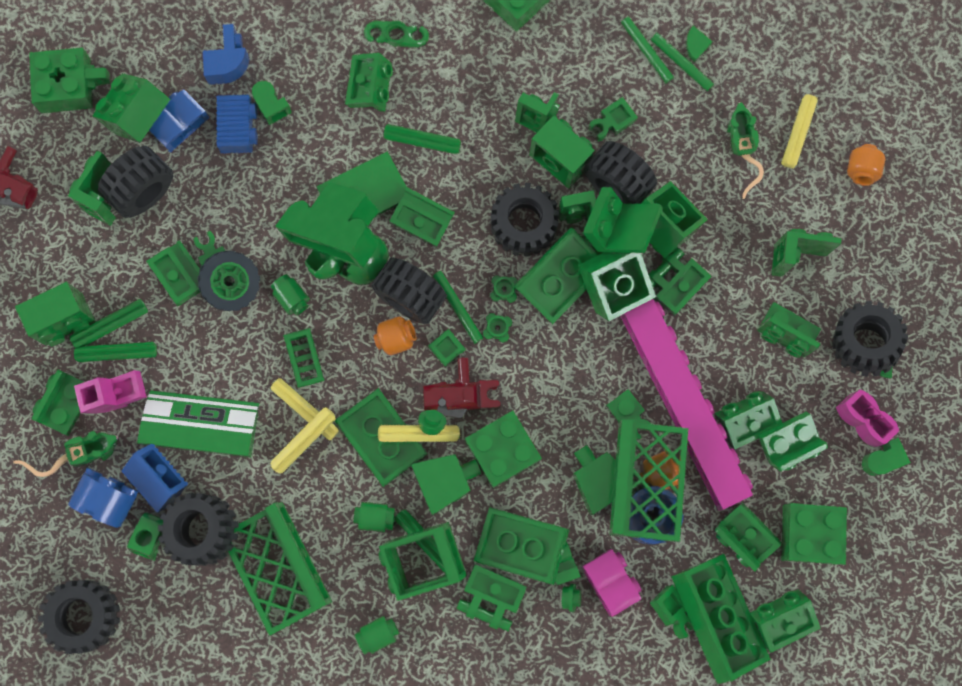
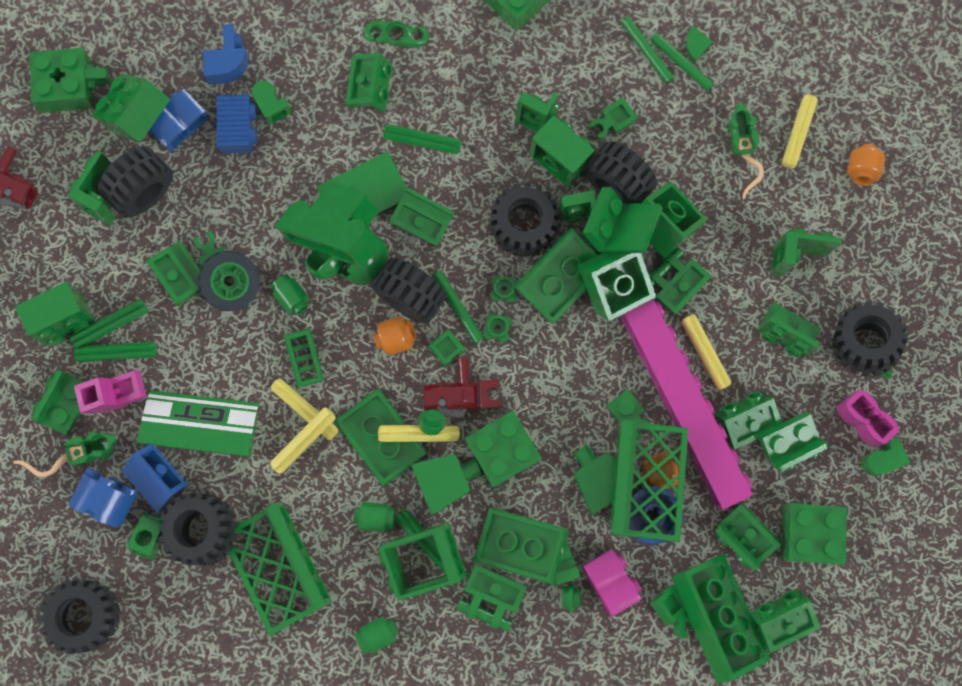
(706, 352): none -> light yellow axle

